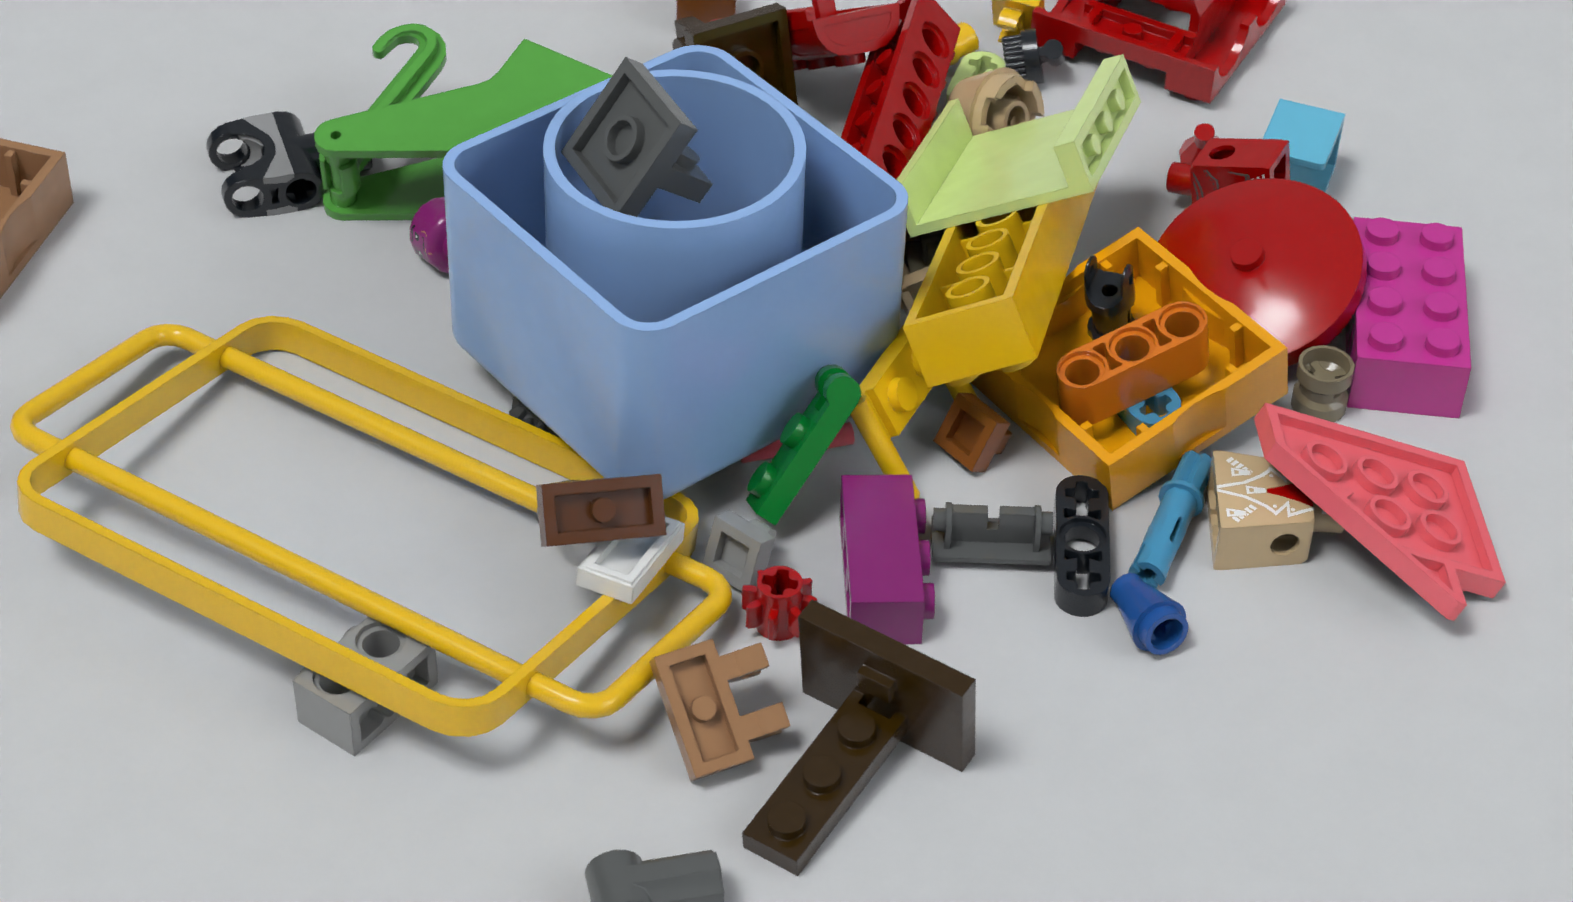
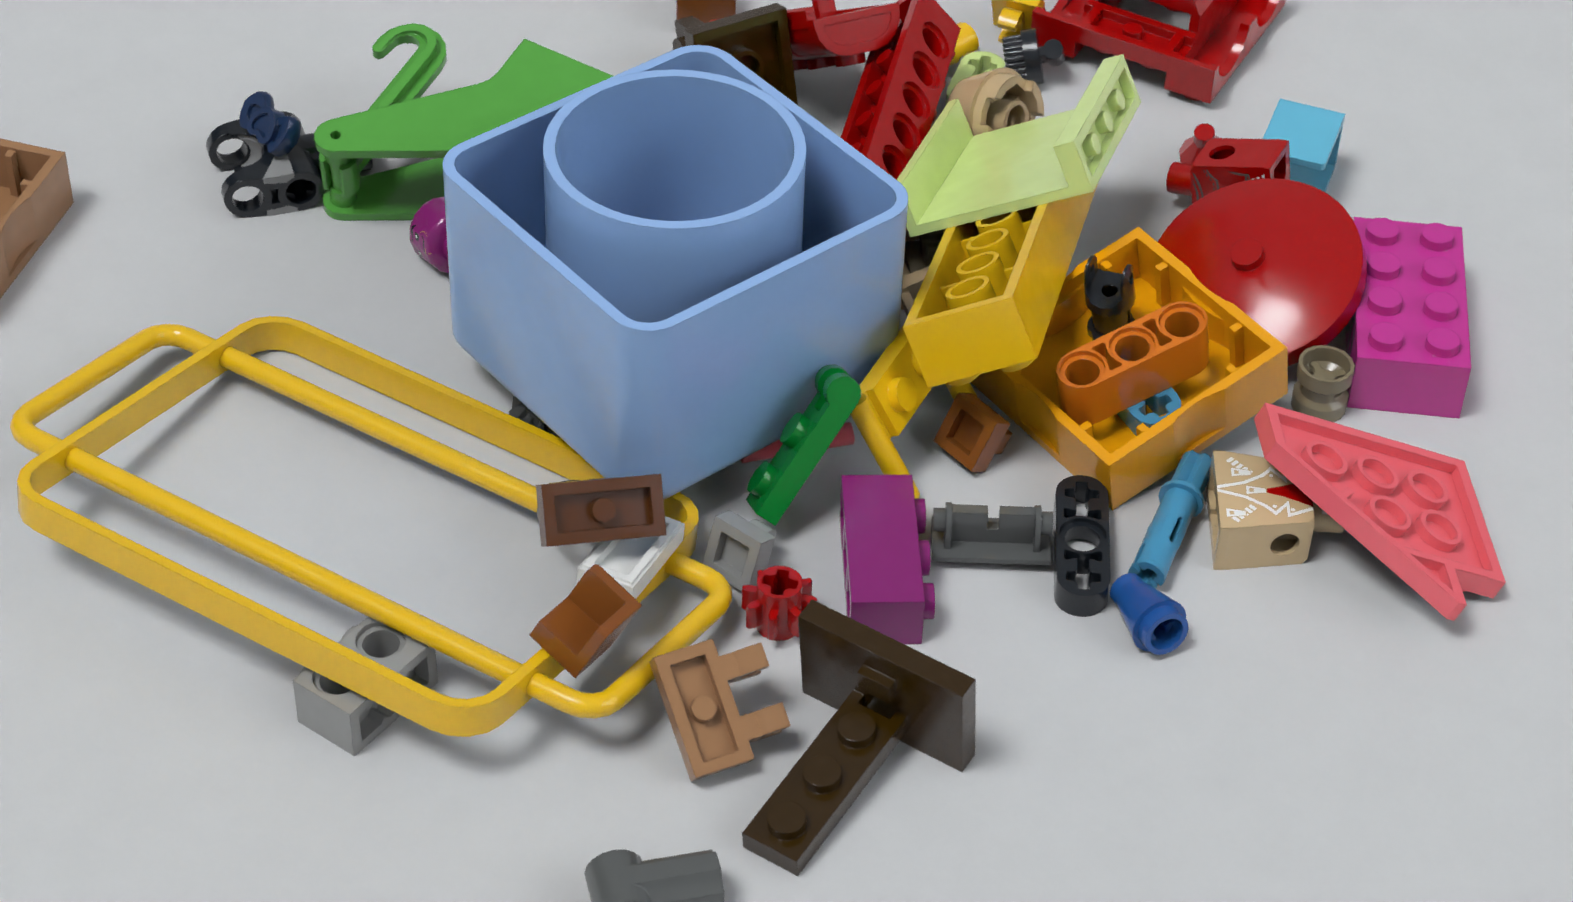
(269, 125): none -> dark blue piece
(586, 621): none -> dark orange panel
(635, 144): dark grey bracket -> none

